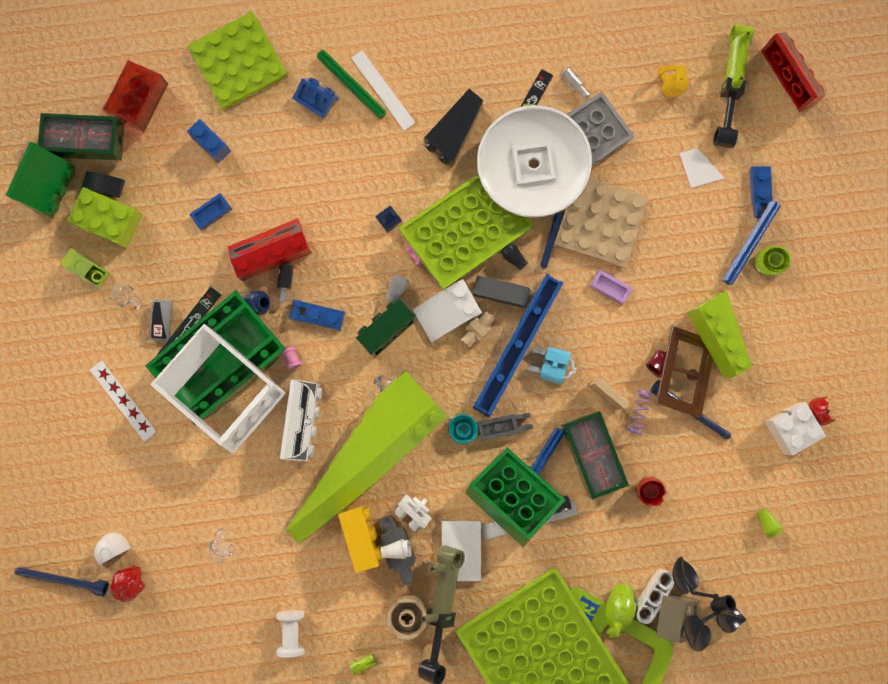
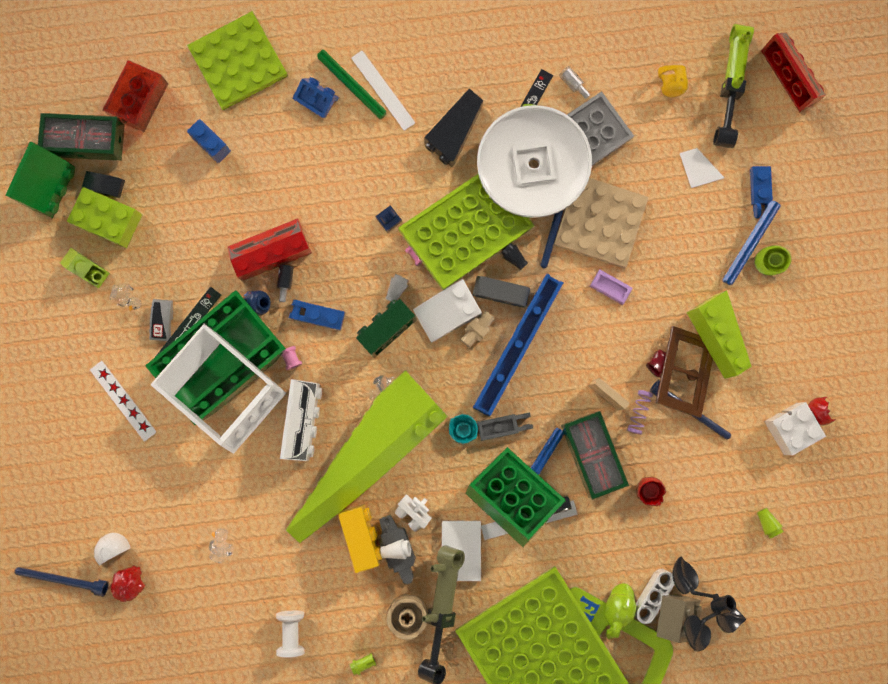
(210, 211): blue tile -> none
(554, 365): medium azure piece -> none

